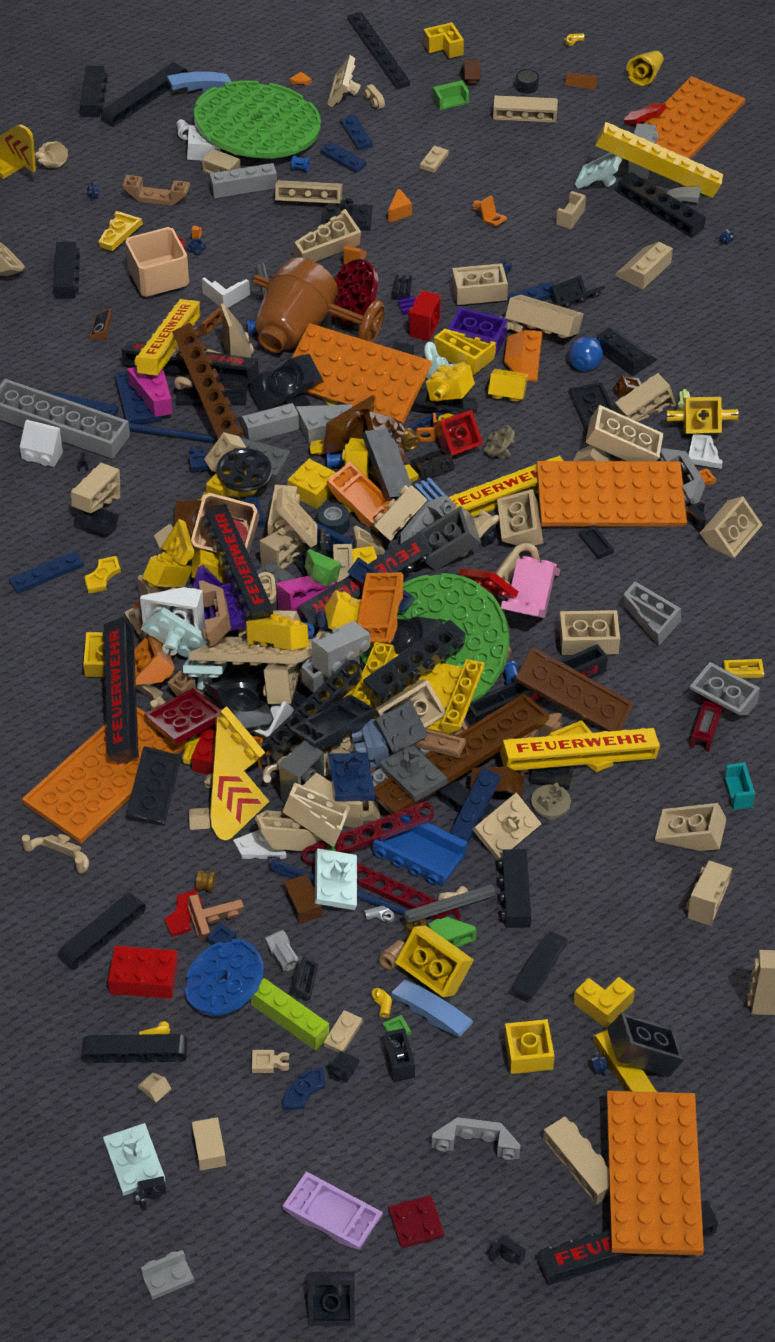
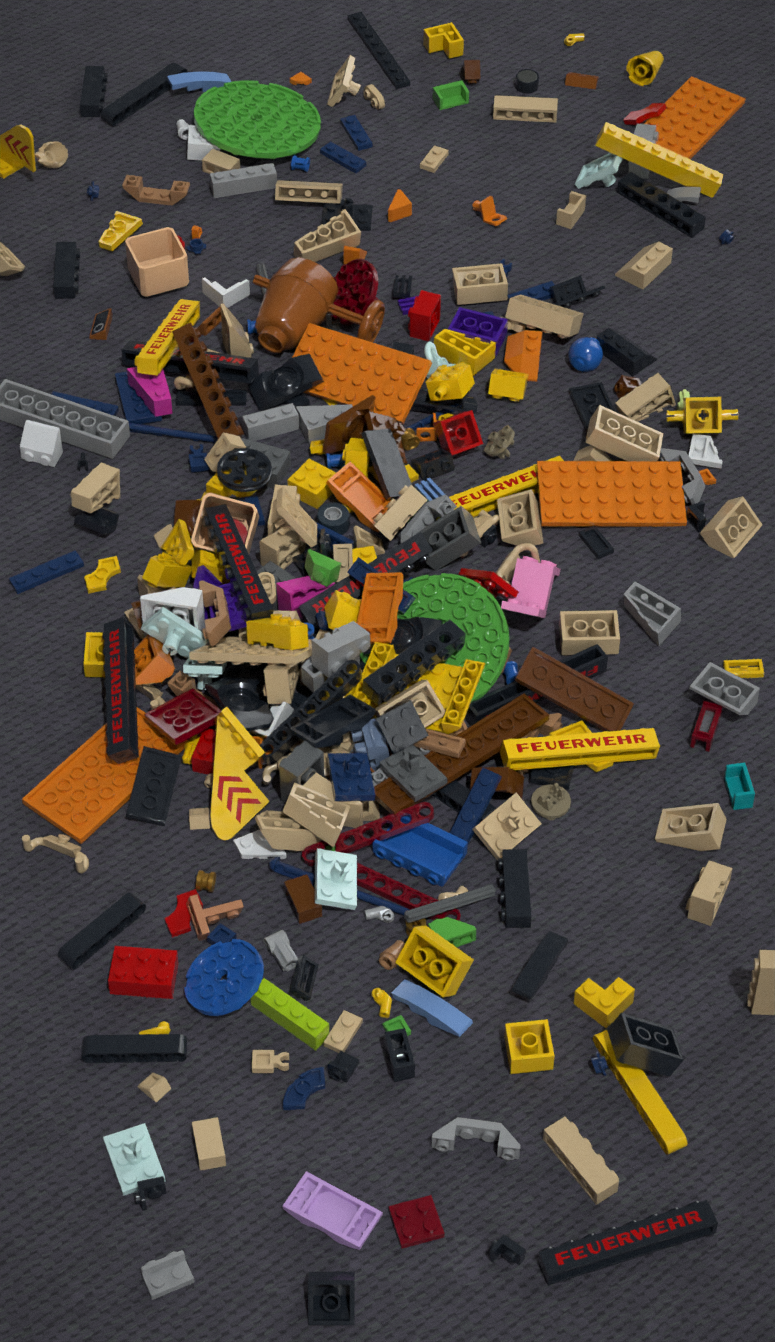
(654, 1173): orange plate -> none

